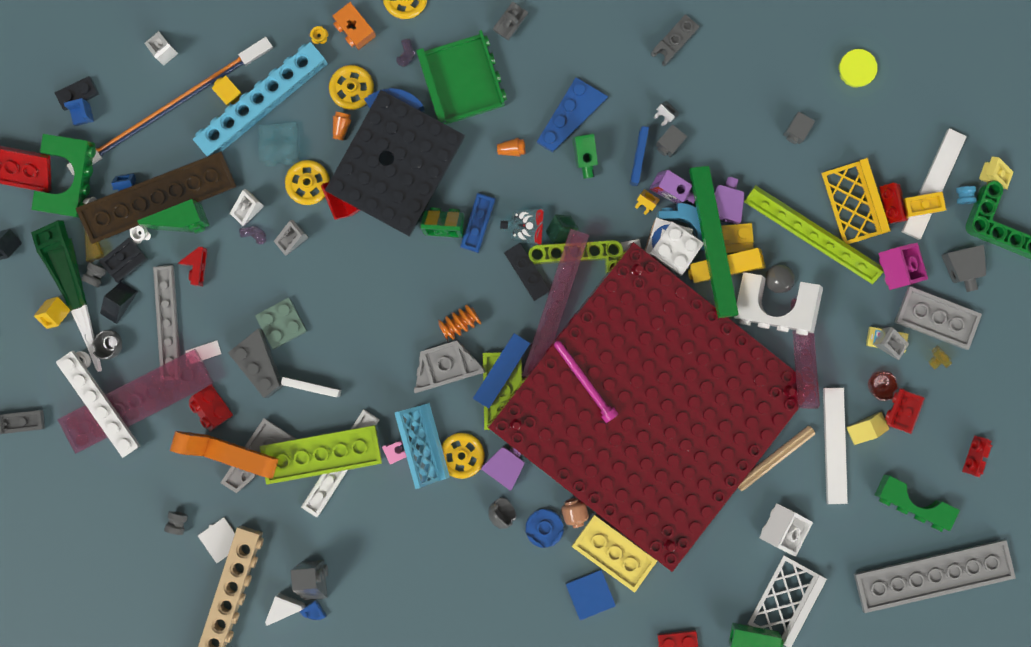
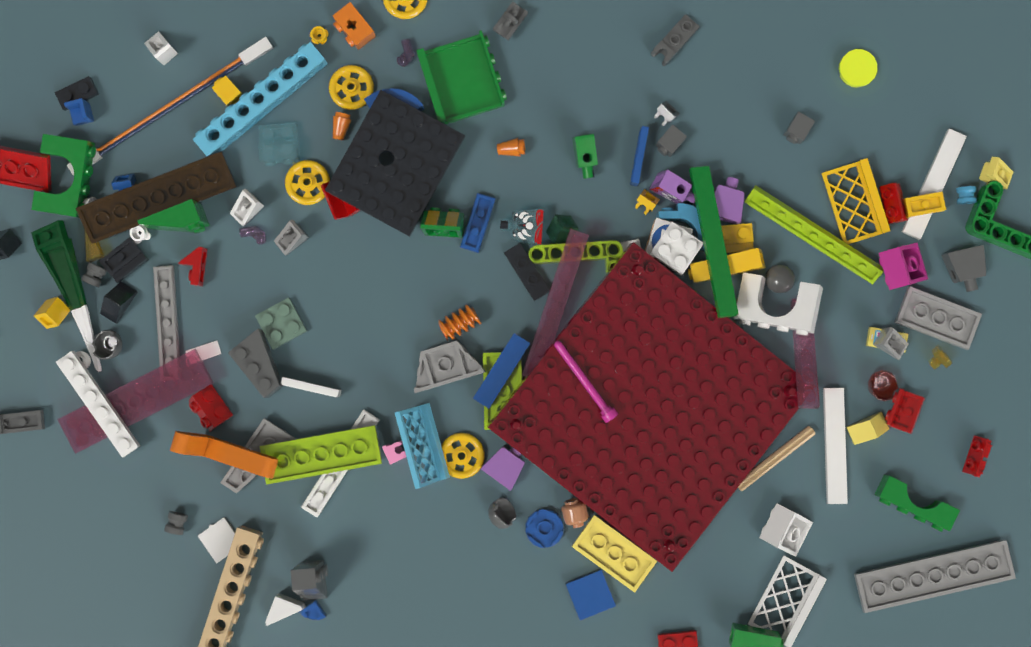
(572, 111): blue wing -> none

